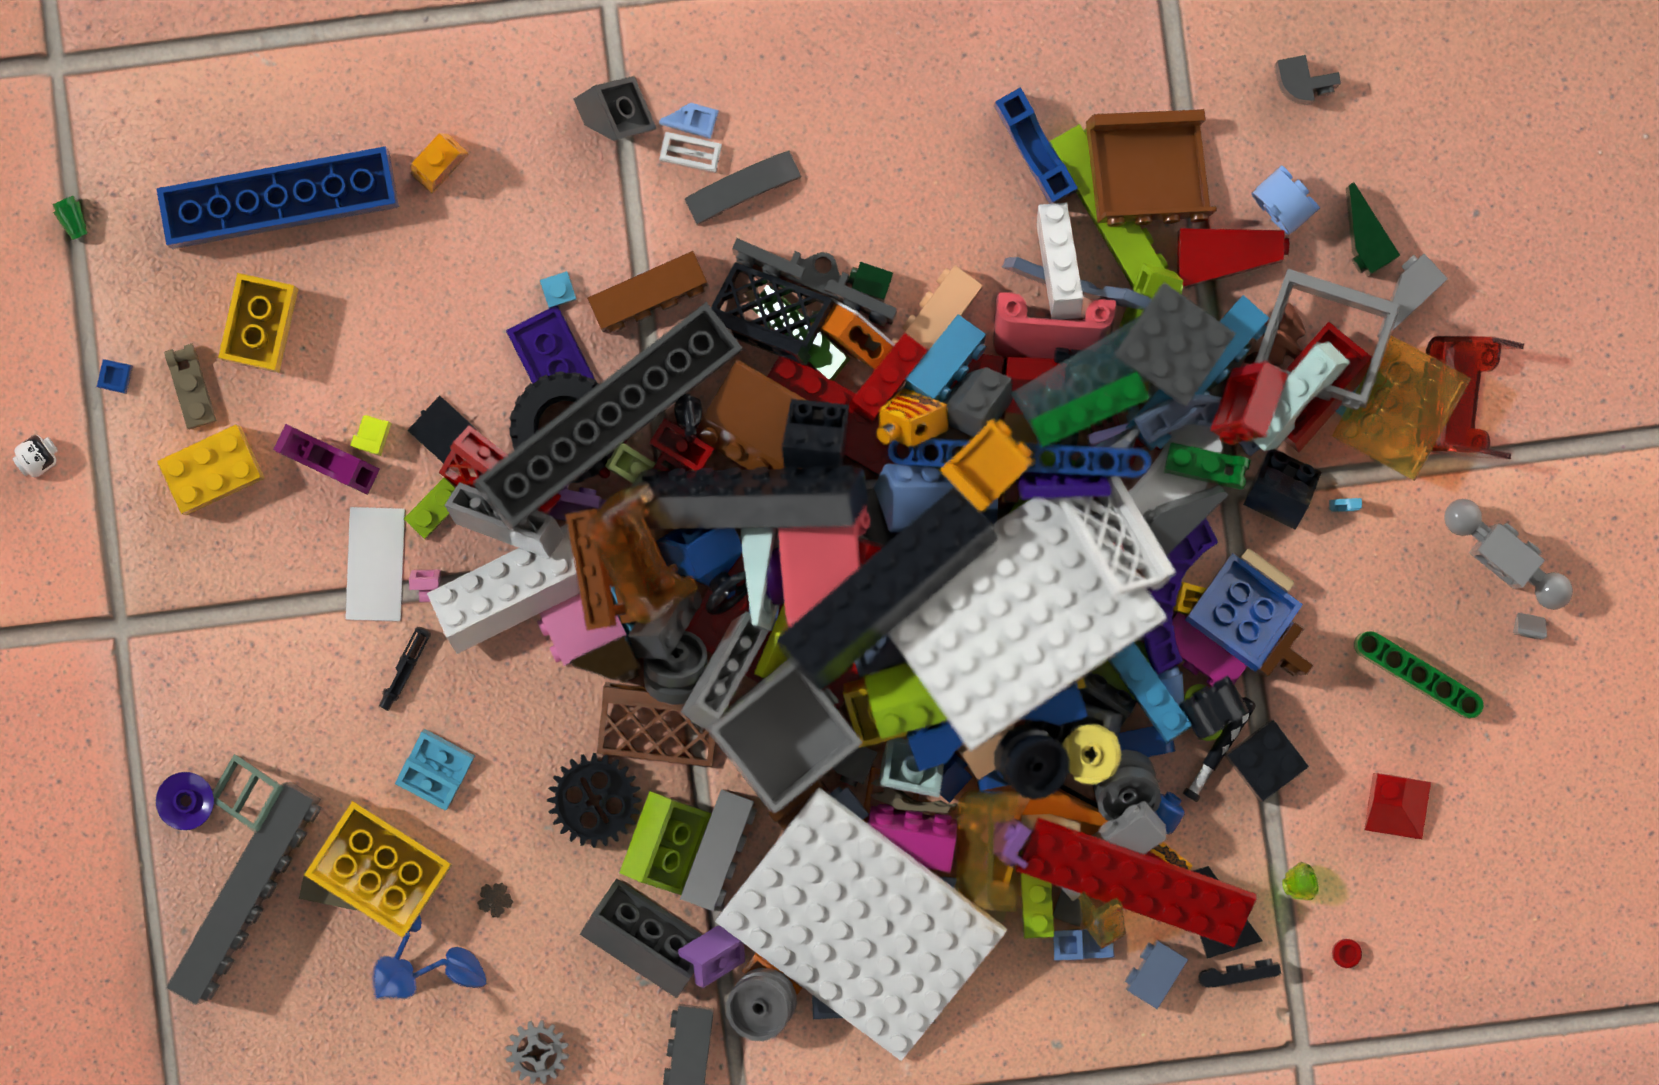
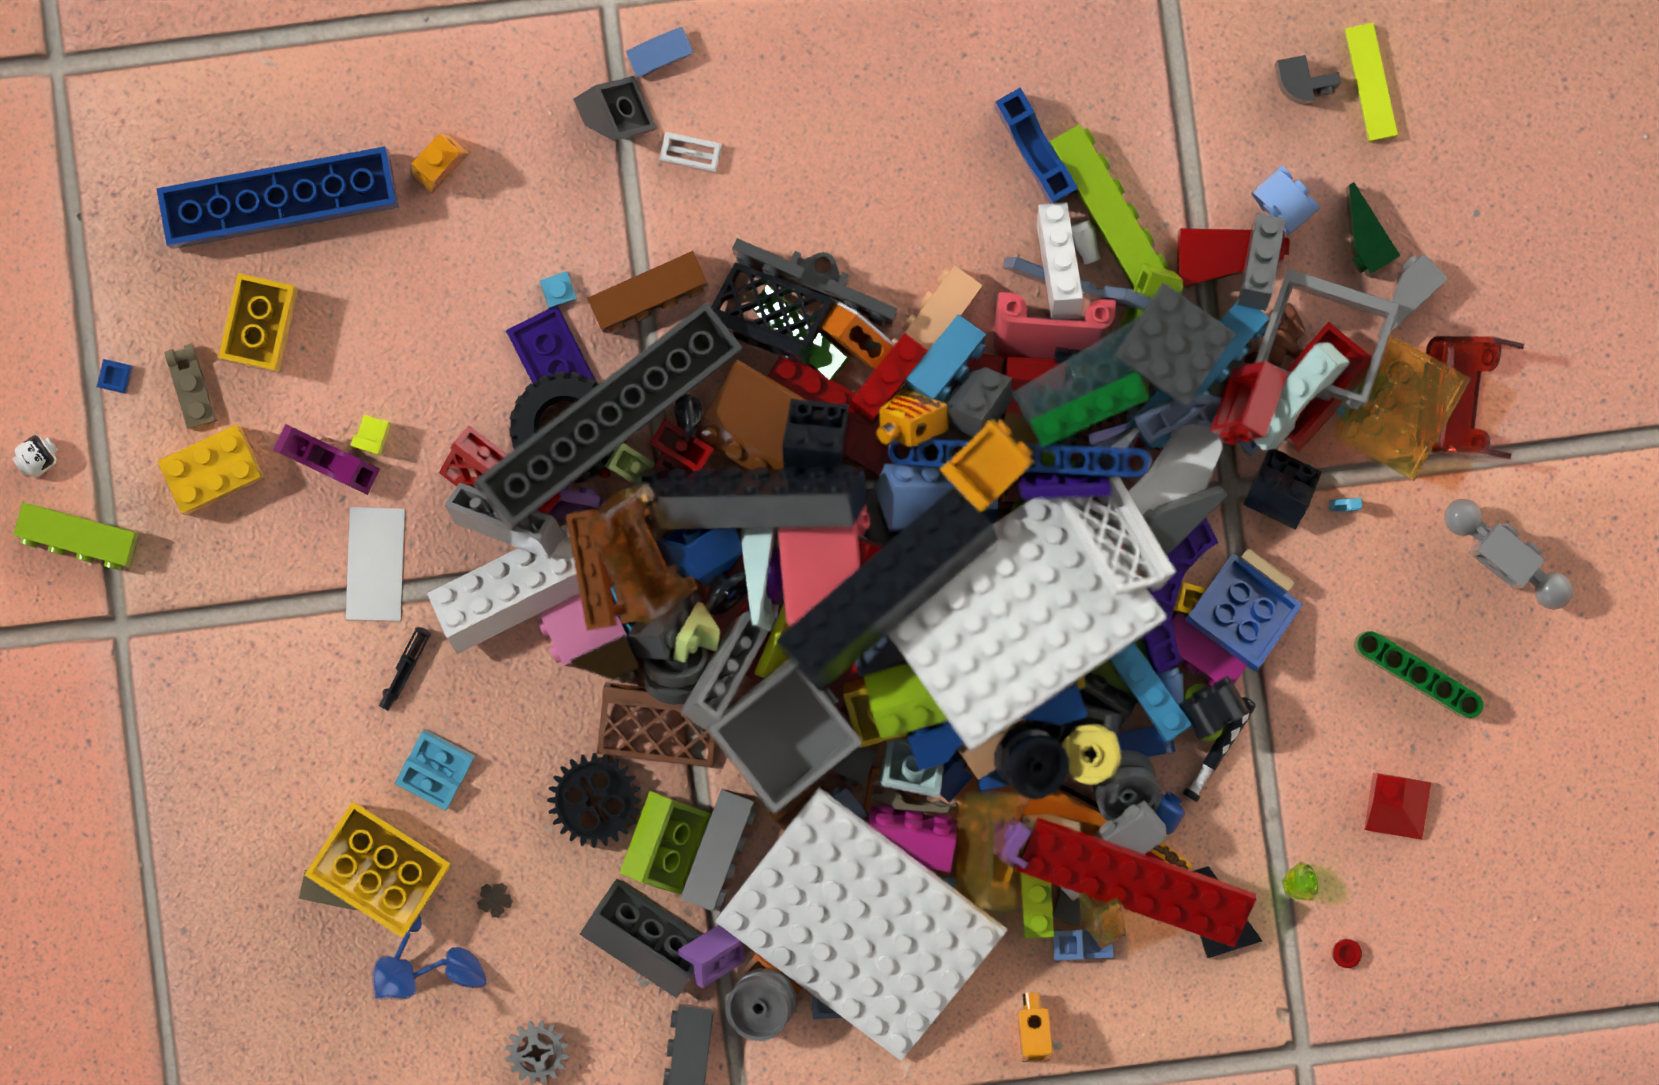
(70, 217): green cone -> none
(76, 535): none -> lime brick
(170, 804): dark purple dish -> none
(243, 894): dark grey brick -> none
(256, 774): sand green window -> none
(425, 582): bright pink tile -> none
(431, 510): lime plate -> none
(439, 428): black piece -> none
(659, 51): none -> medium blue slope
(692, 119): light blue tile -> none
(697, 631): none -> yellowish green slope
(742, 186): dark grey slope -> none
(870, 280): dark green brick -> none
(1034, 1043): none -> light orange torso
(1086, 241): none -> white cone
(1148, 167): dark orange panel -> none
(1155, 973): sand blue brick -> none
(1206, 465): green plate -> none
(1237, 973): black hinge -> none
(1261, 261): none -> dark grey brick
(1266, 760): black brick -> none
(1291, 661): reddish brown bracket -> none
(1370, 82): none -> neon yellow tile
(1530, 626): light grey slope -> none

